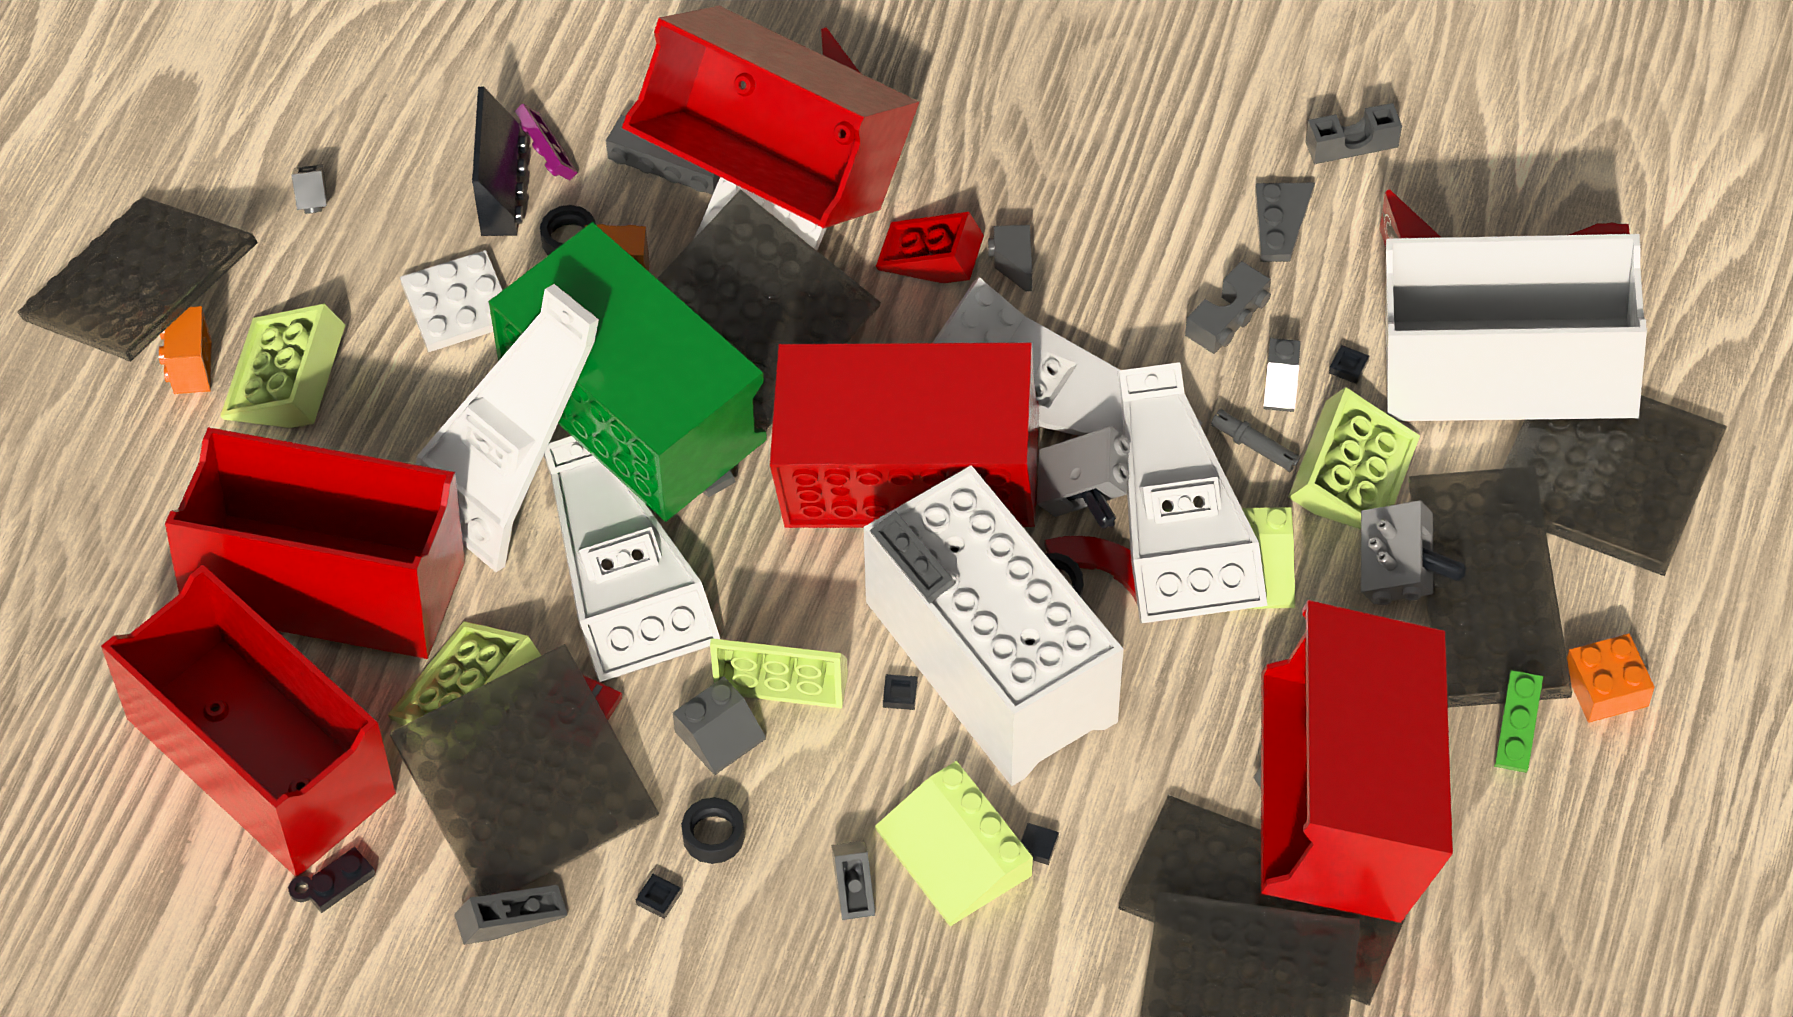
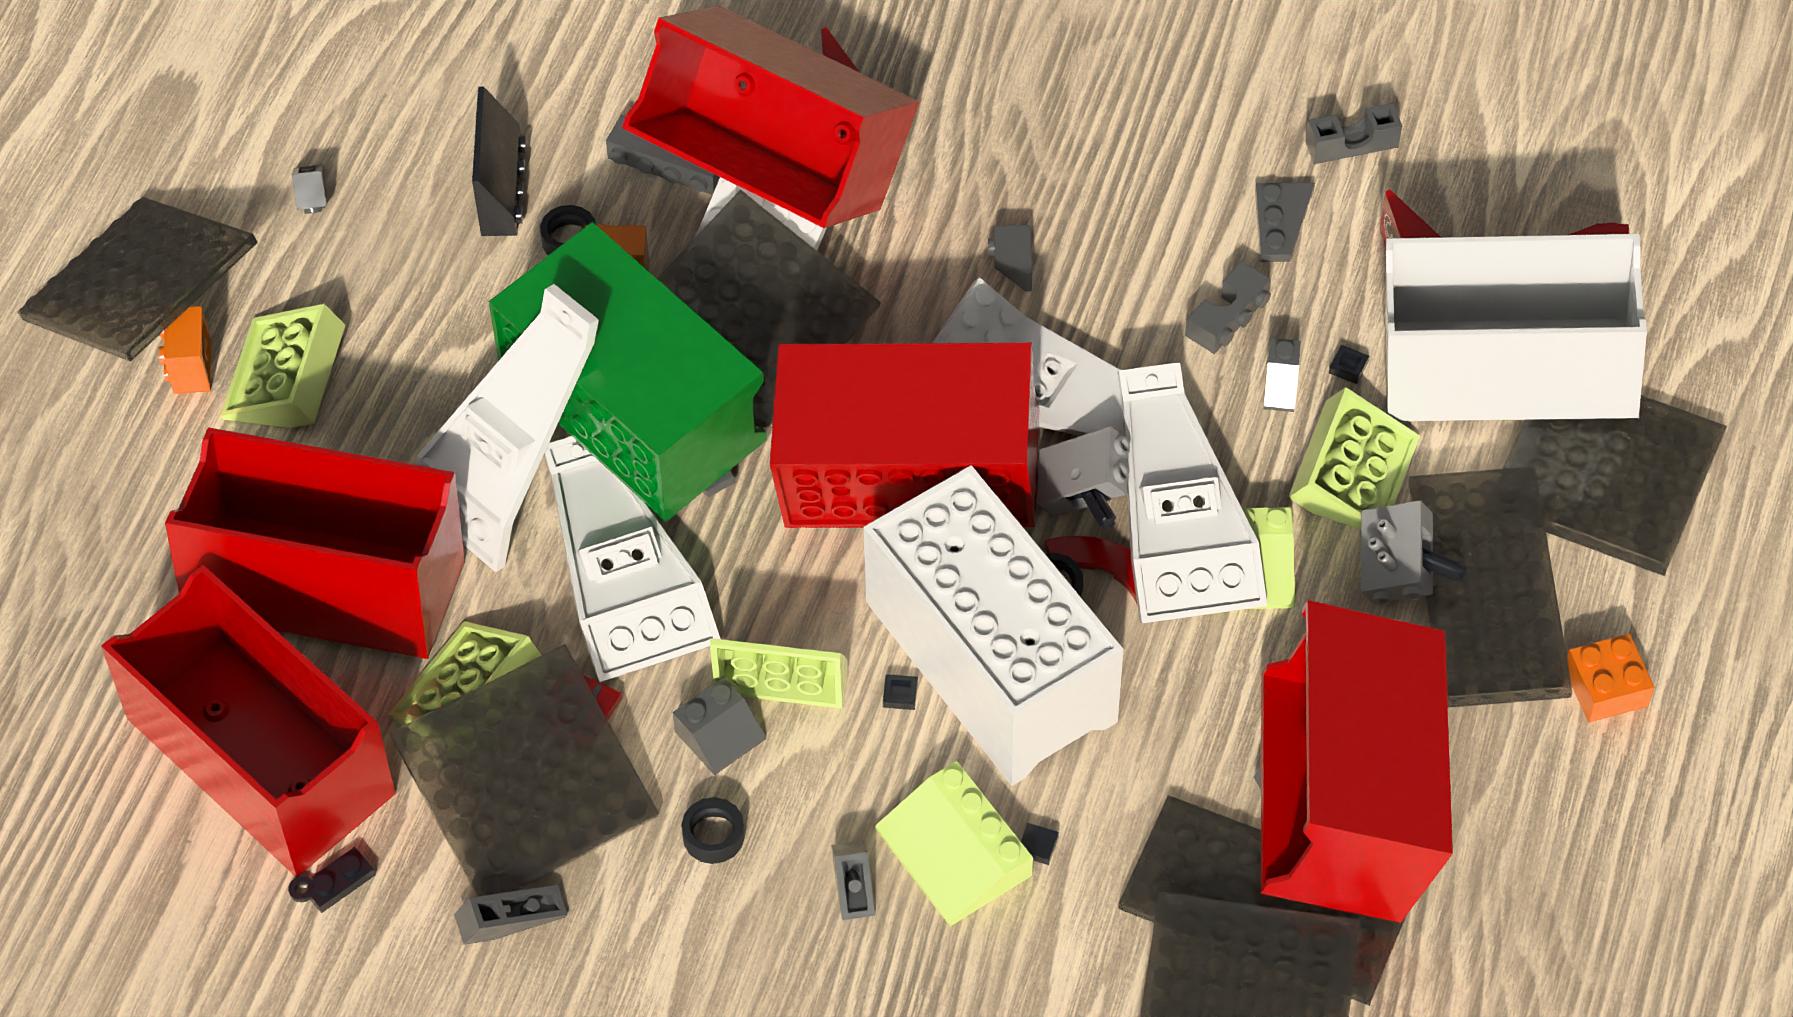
(452, 299): white plate -> none
(545, 142): magenta plate -> none
(658, 896): black tile -> none
(912, 557): dark grey plate -> none
(932, 248): red slope -> none
(1245, 434): dark grey pin -> none
(1518, 721): bright green plate -> none

